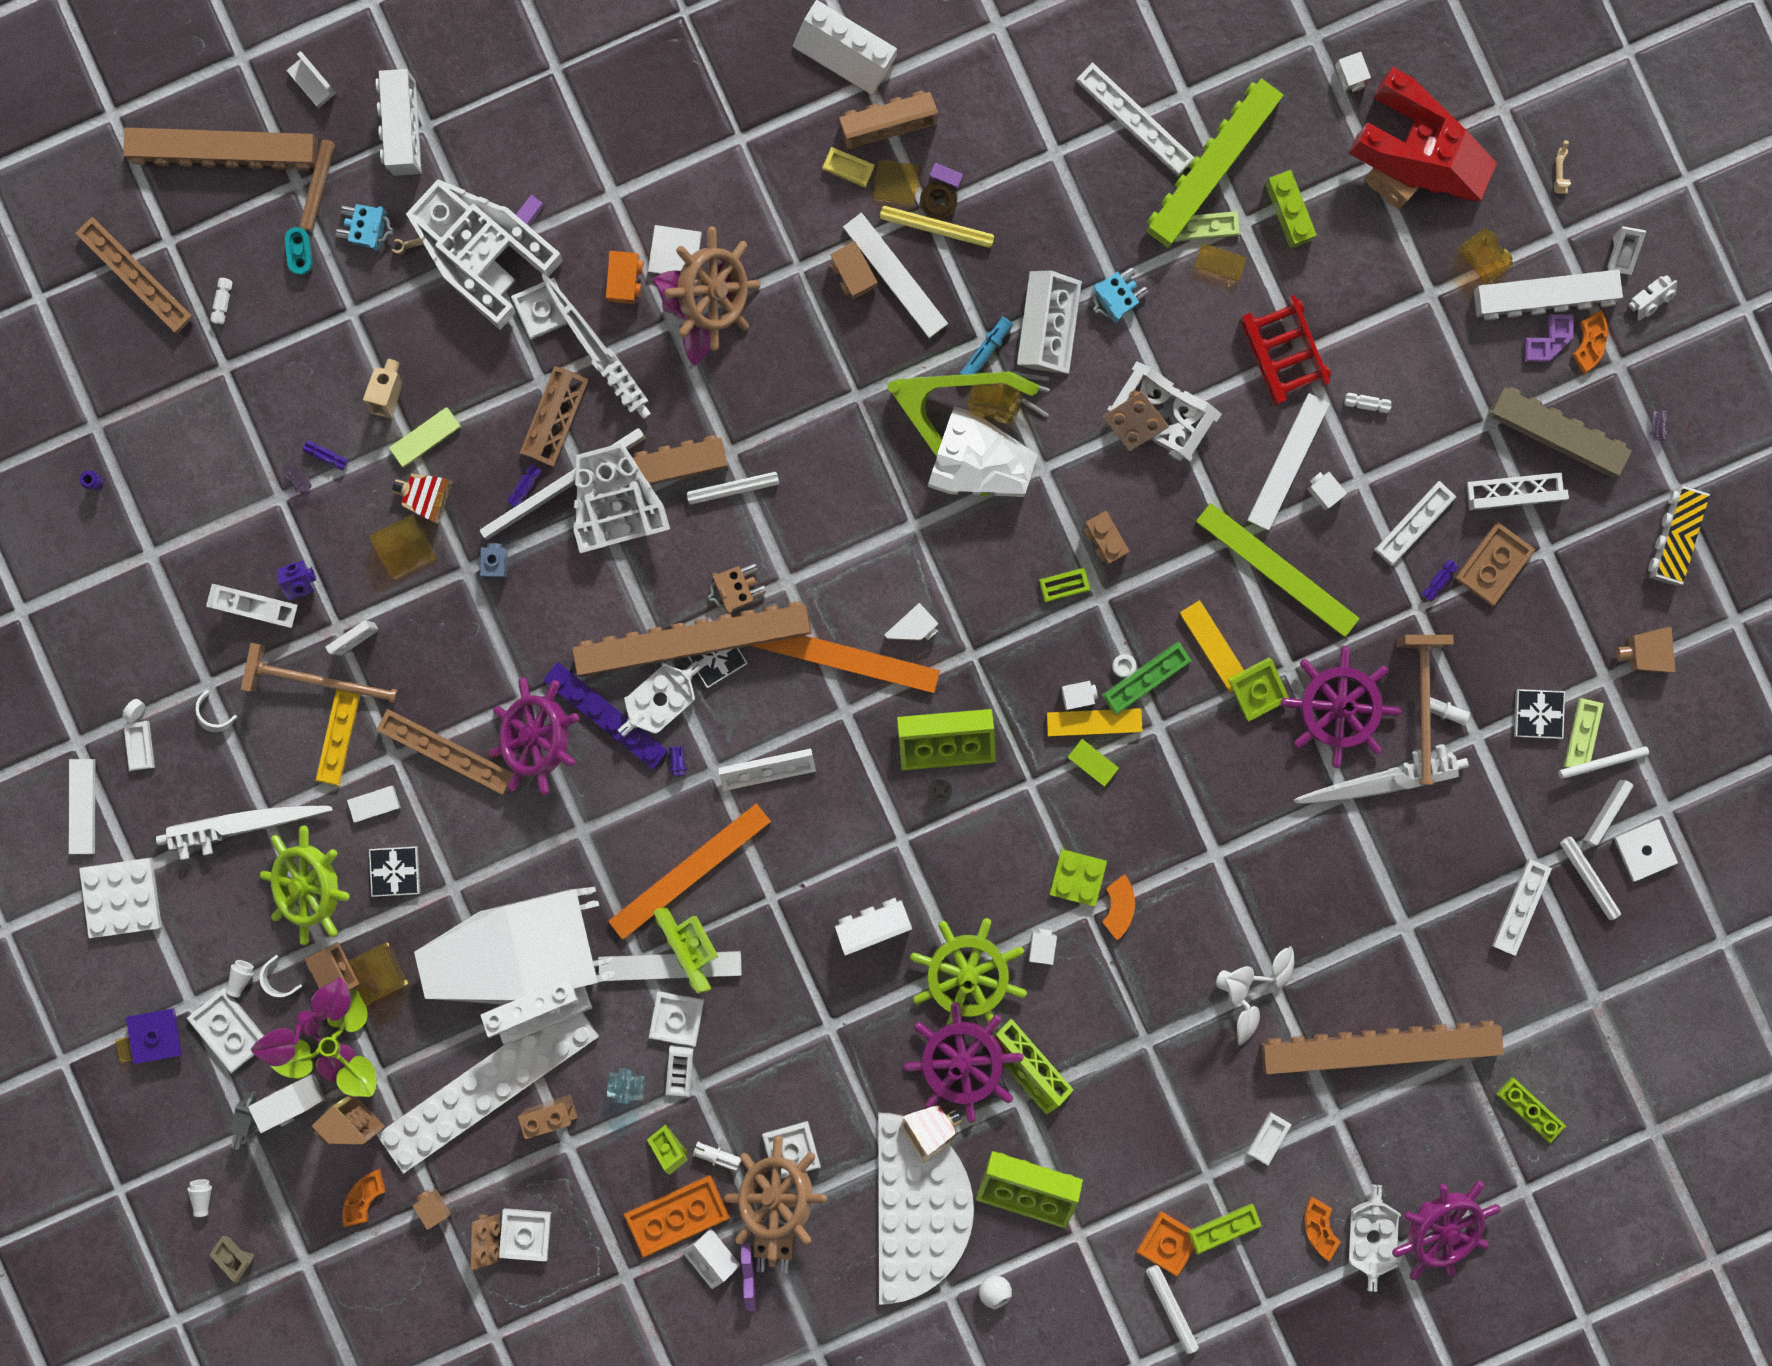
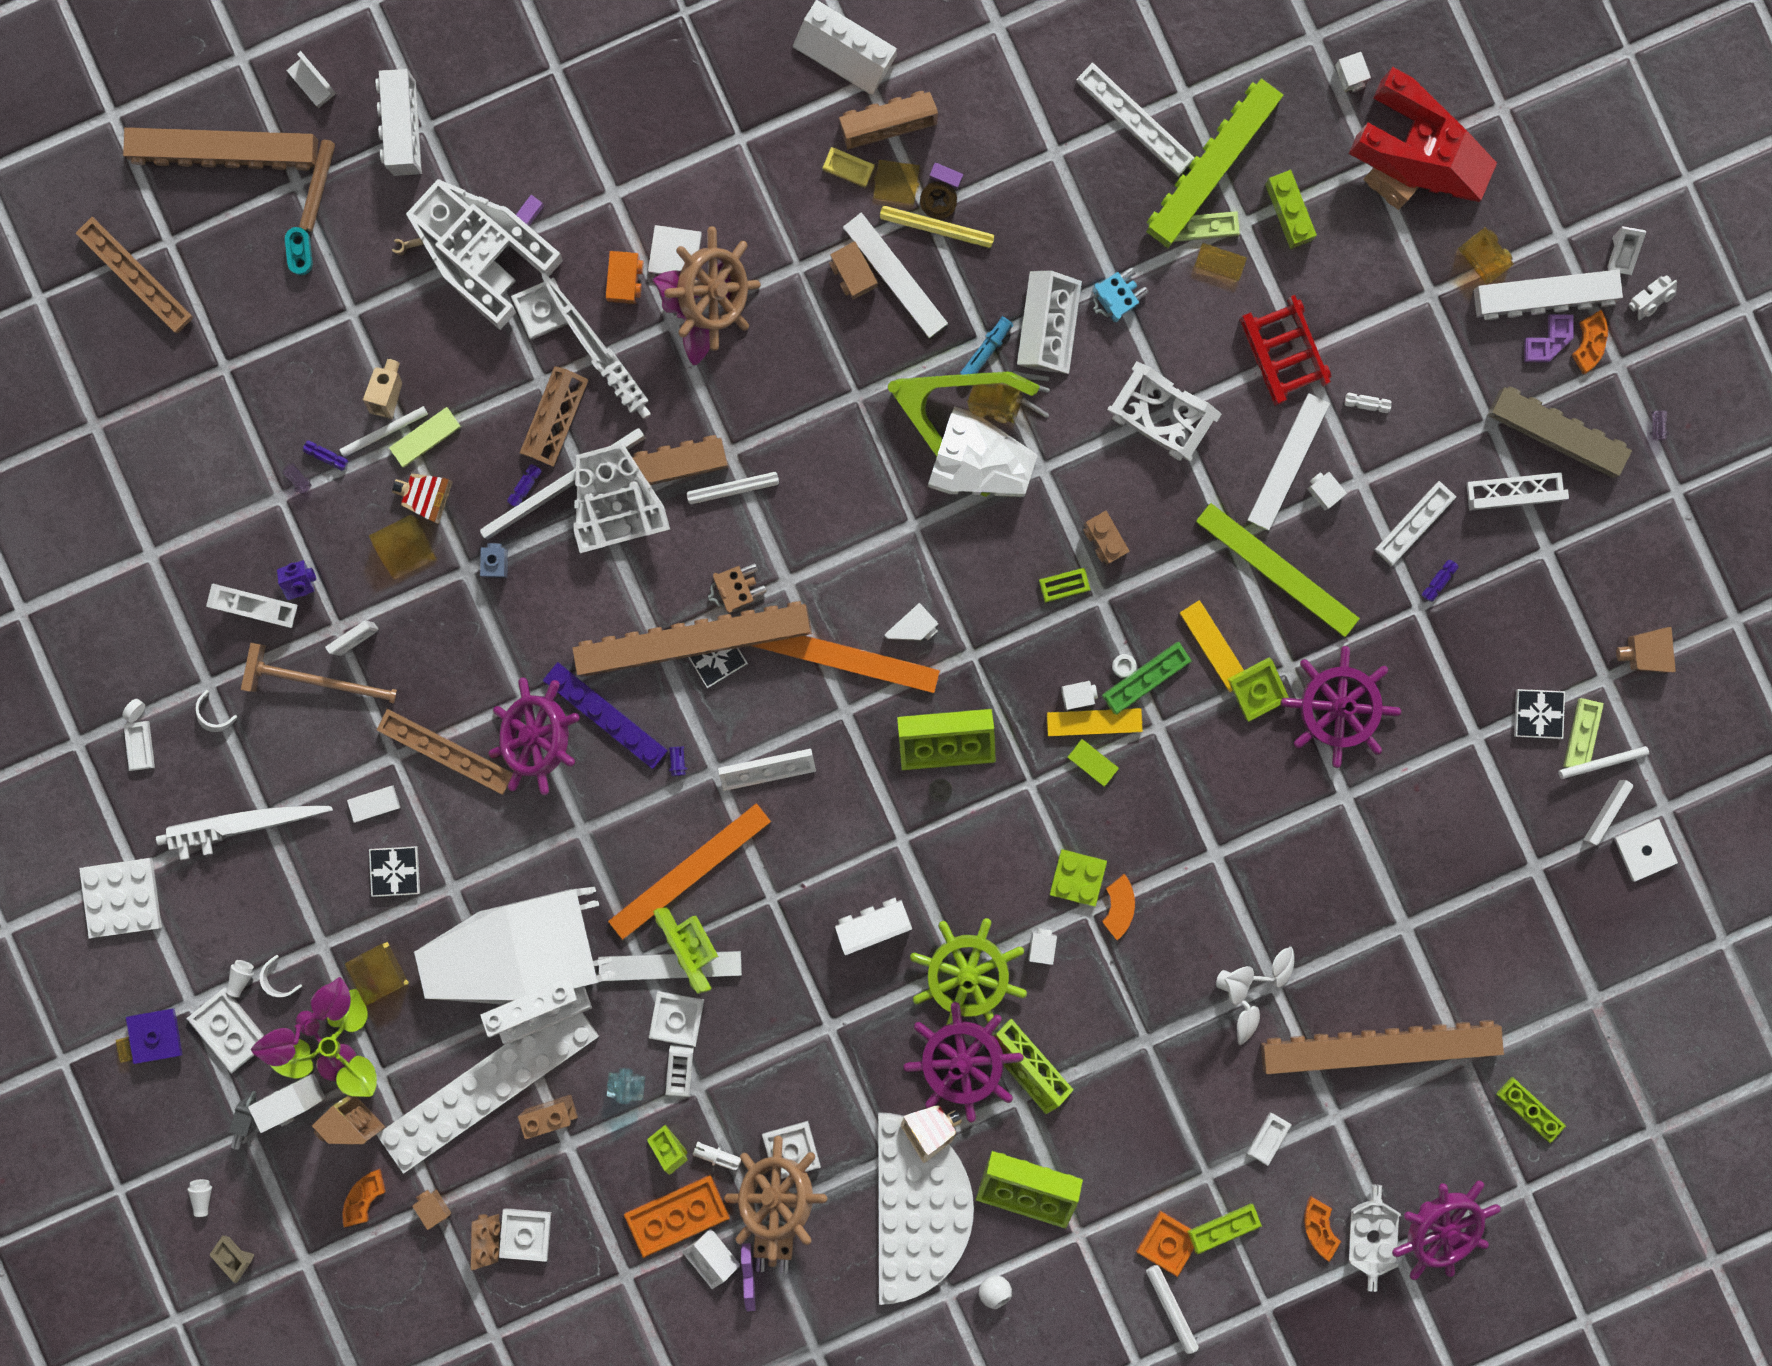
(81, 806): white tile -> none
(91, 480): dark purple pin -> none
(221, 301): white axle -> none
(304, 885): lime piece -> none
(329, 965): medium nougat brick -> none
(338, 737): yellow tile -> none
(373, 227): medium azure piece -> none
(384, 431): none -> white bar
(640, 703): white plate -> none
(1135, 420): medium nougat hinge -> none
(1392, 780): white piece -> none
(1424, 644): medium nougat tile -> none
(1448, 711): white axle -> none
(1494, 564): medium nougat tile -> none
(1521, 907): white plate -> none
(1561, 184): tan piece -> none
(1590, 878): white axle -> none
(1678, 535): brick -> none

